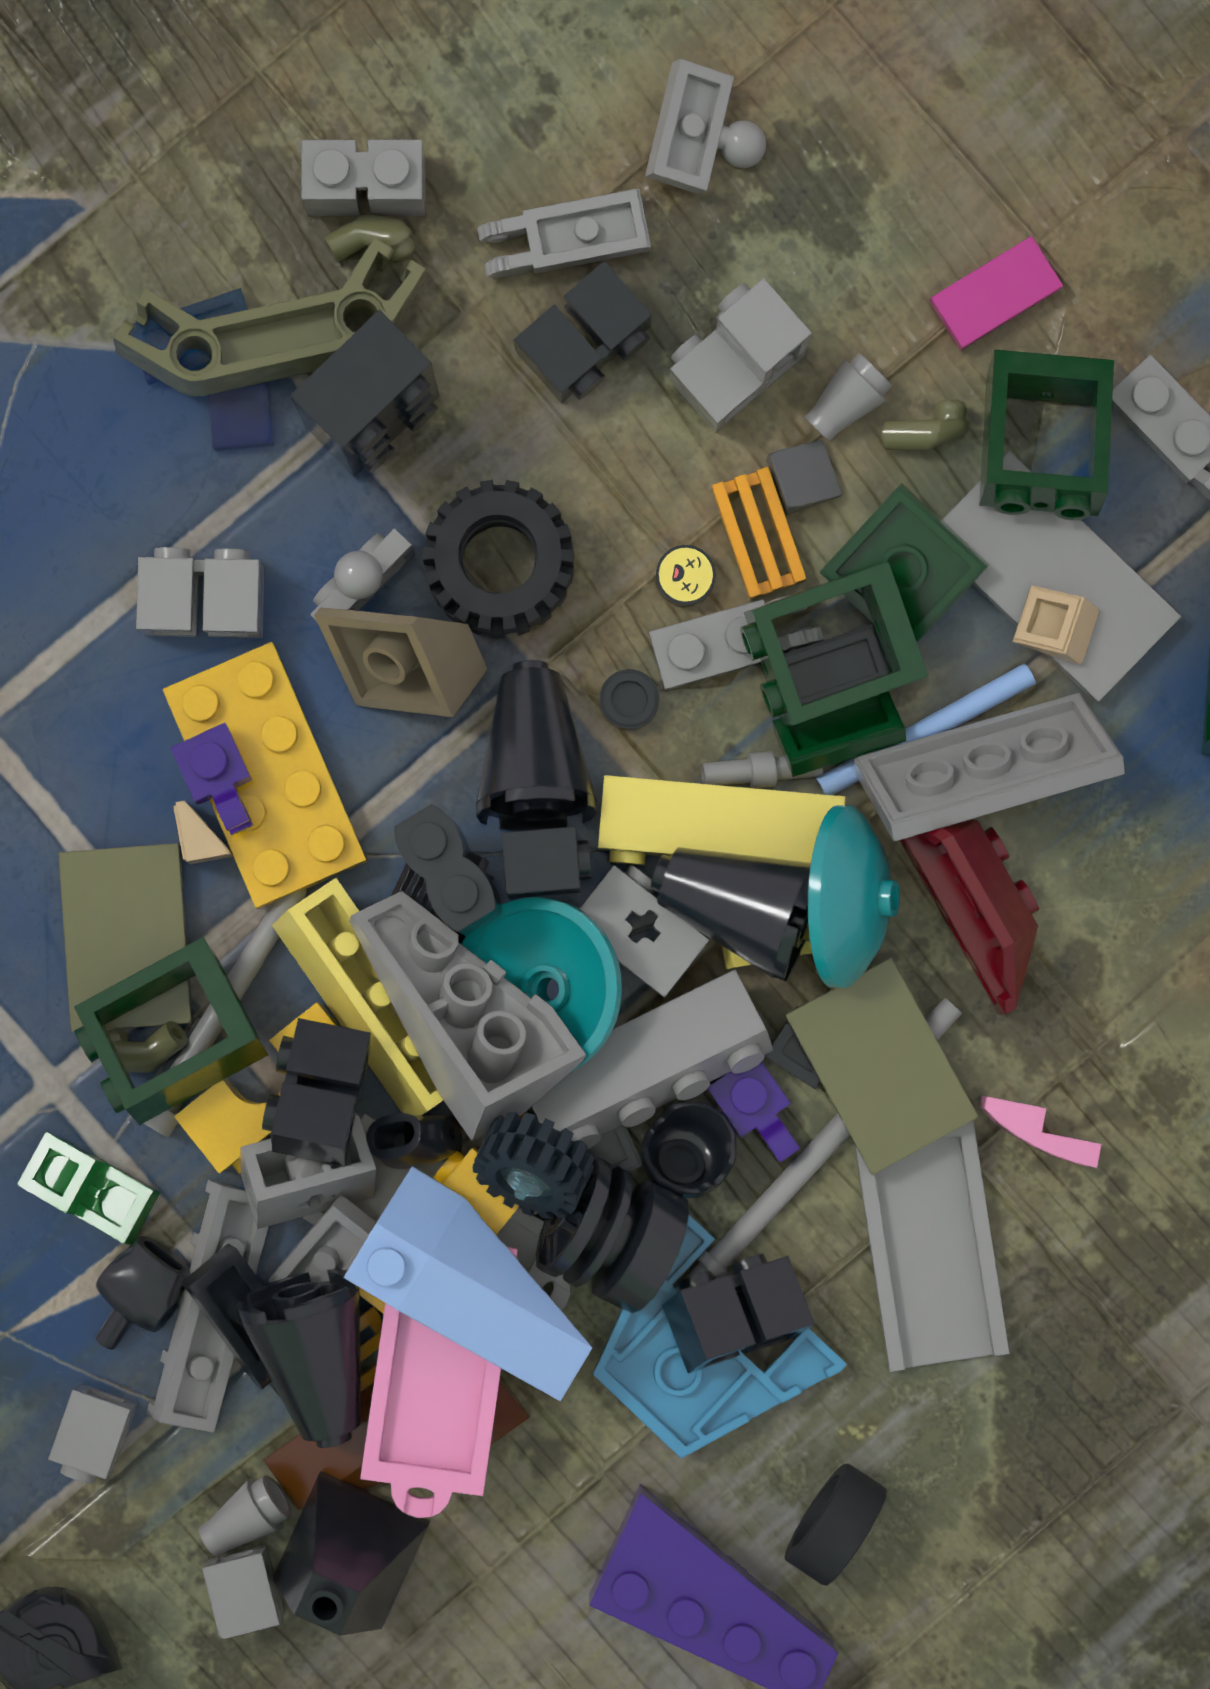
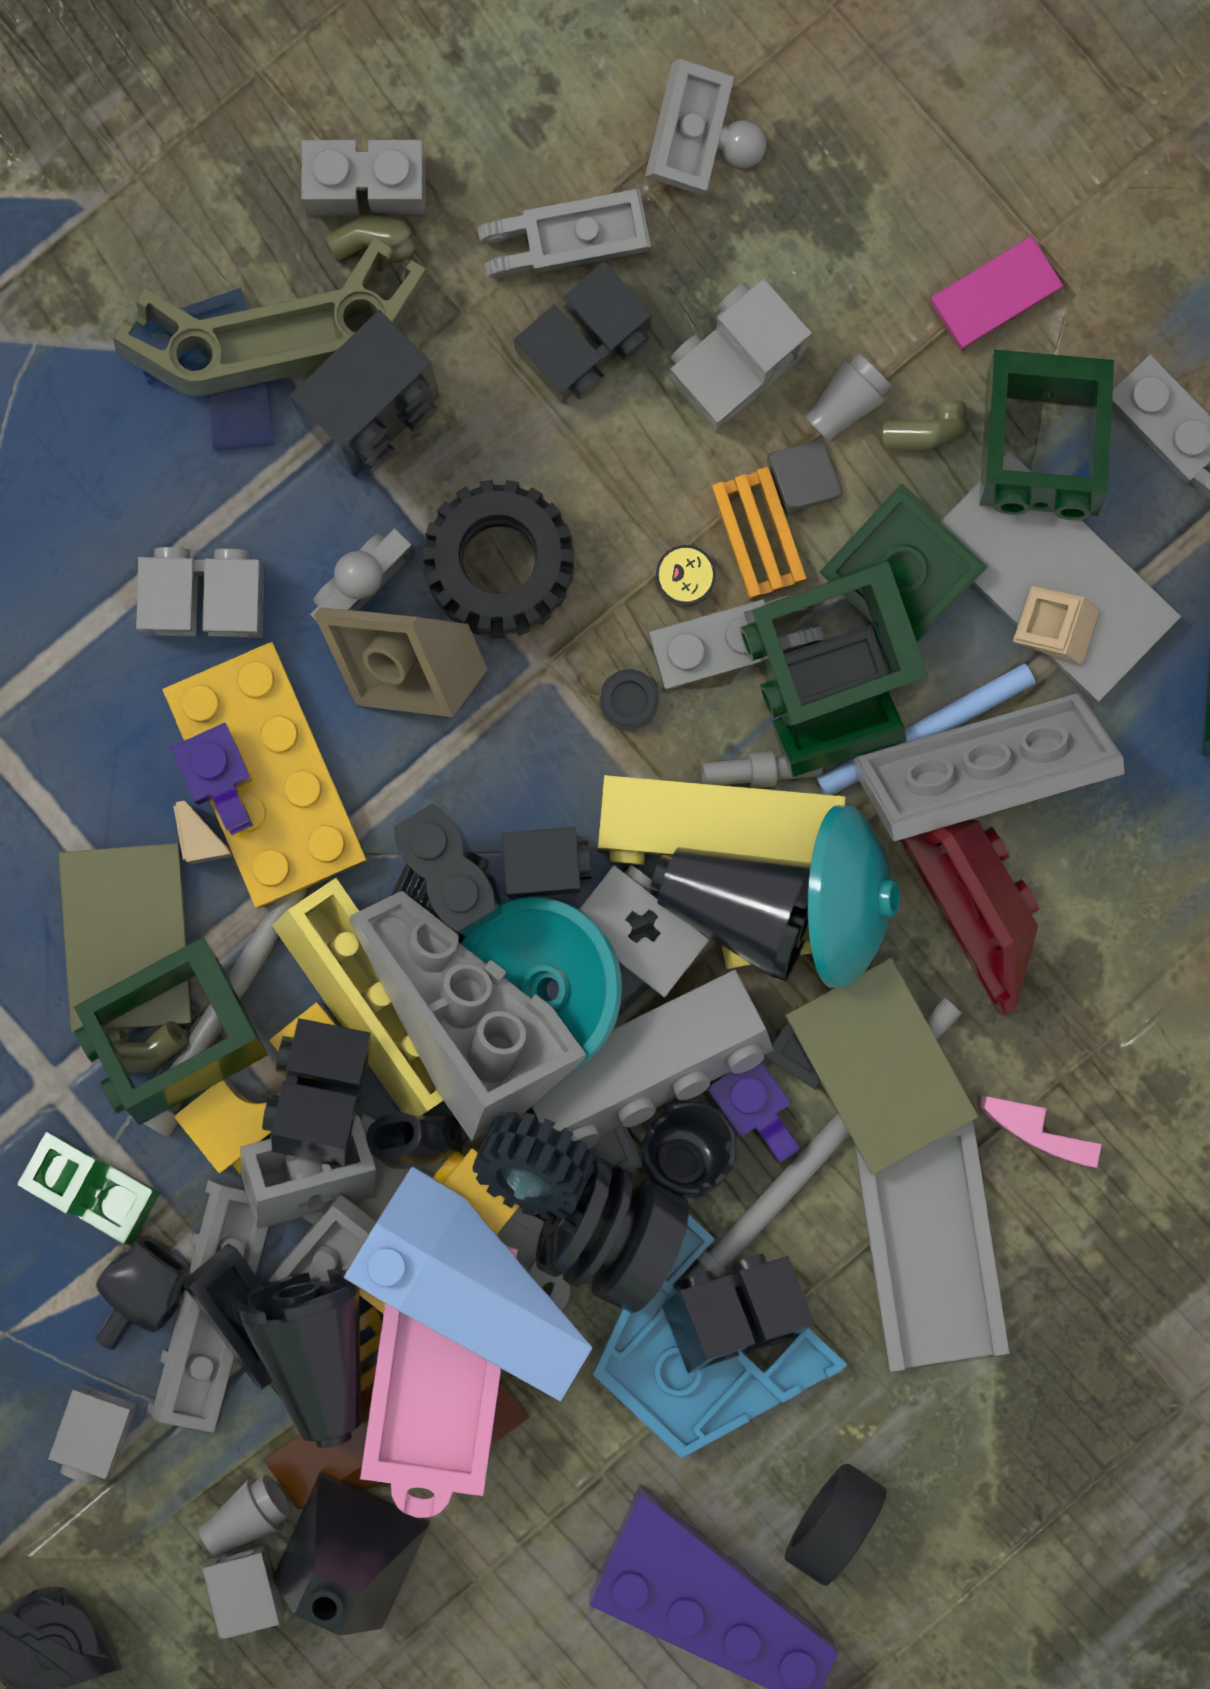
(534, 755): black cone -> none

